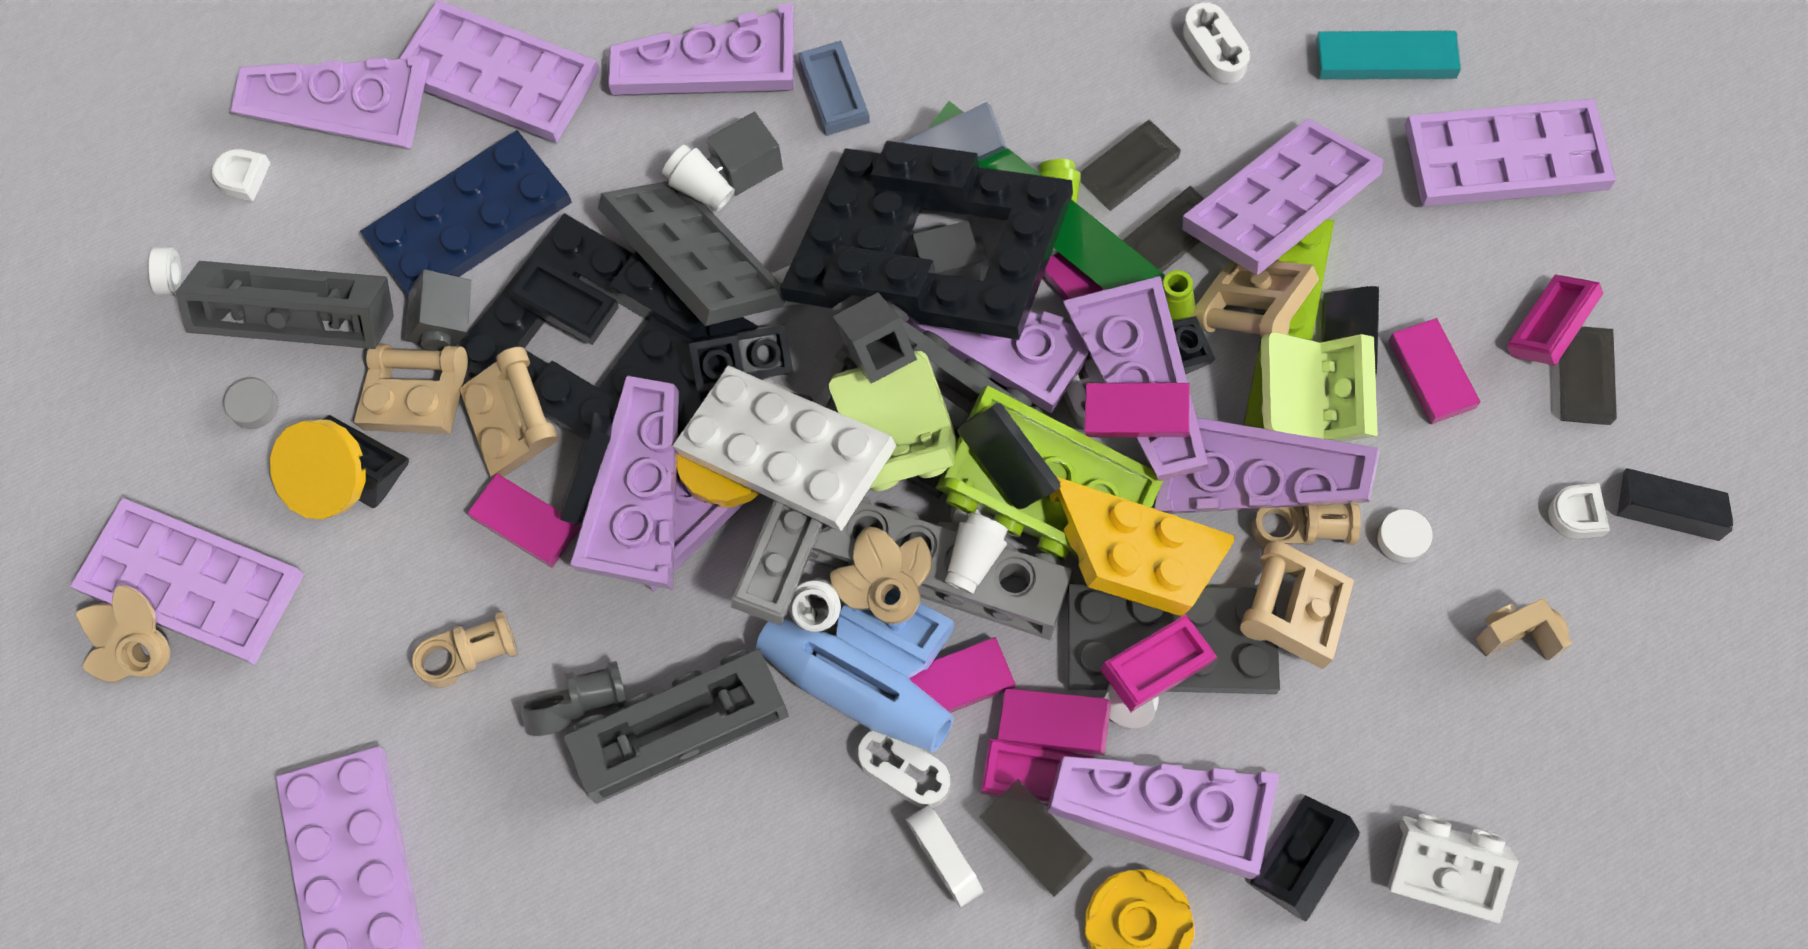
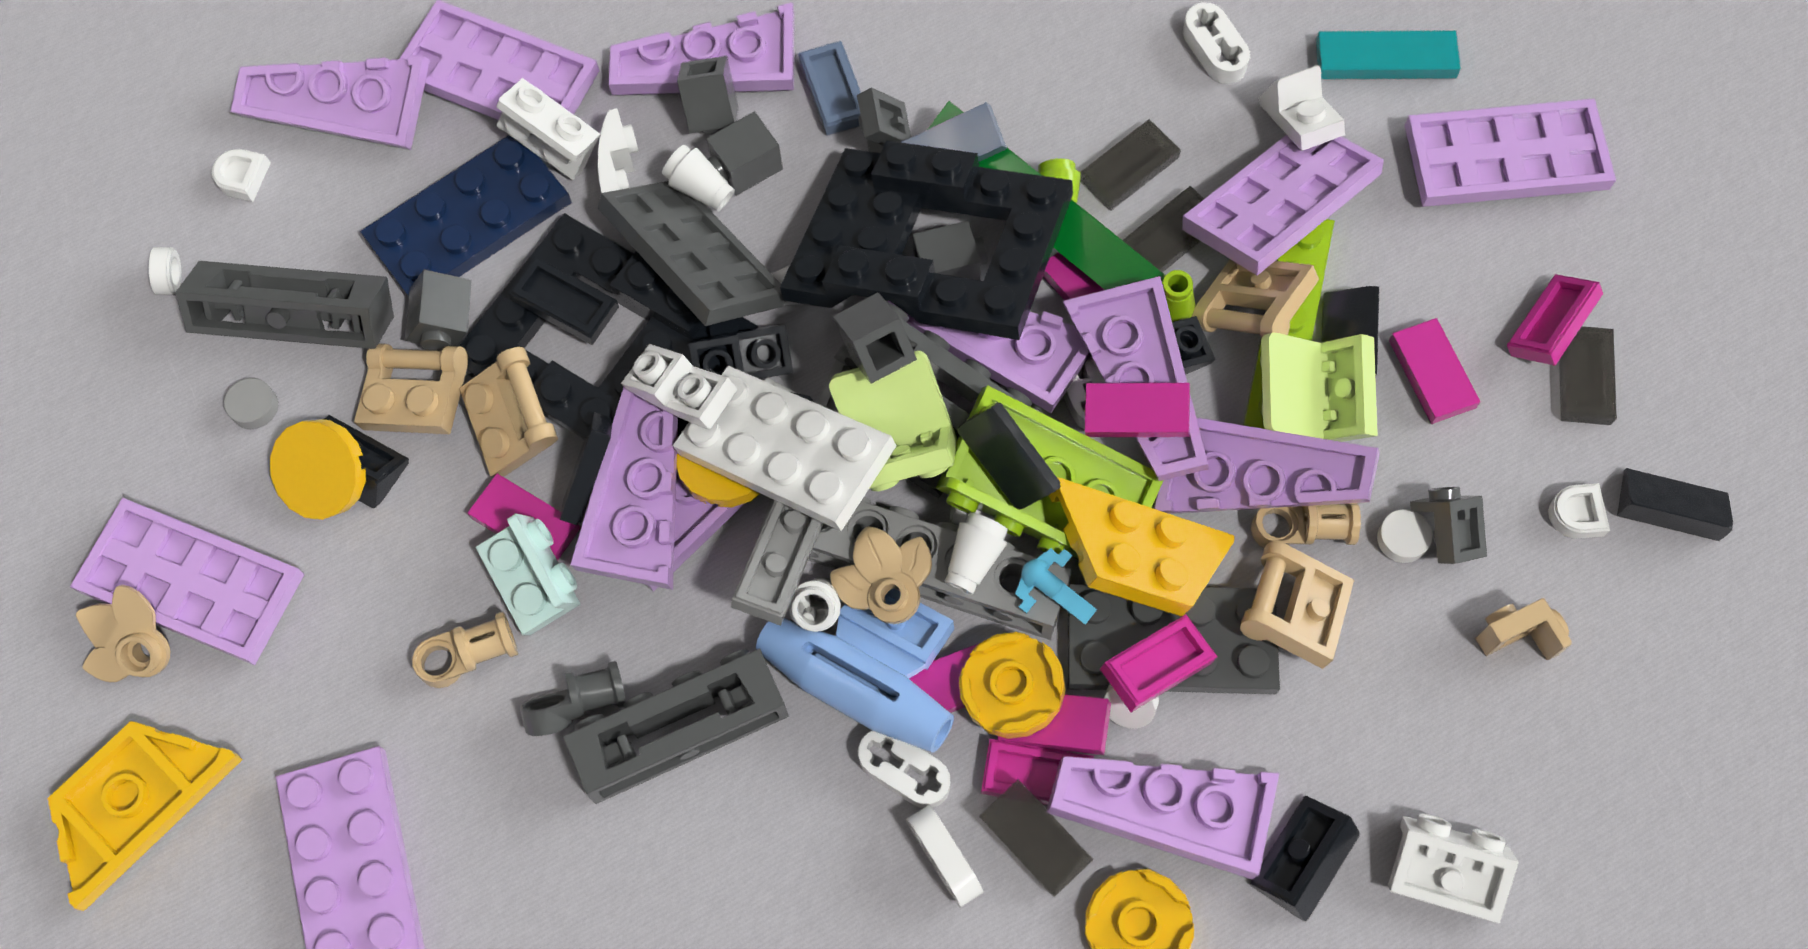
(128, 801): none -> yellow wing
(528, 573): none -> light aqua bracket
(546, 128): none -> white bracket
(614, 152): none -> white slope
(679, 387): none -> white slope
(707, 94): none -> dark grey brick
(882, 119): none -> dark grey bracket
(1012, 685): none -> yellow tile
(1036, 574): none -> medium azure piece
(1301, 110): none -> white slope
(1458, 524): none -> dark grey bracket

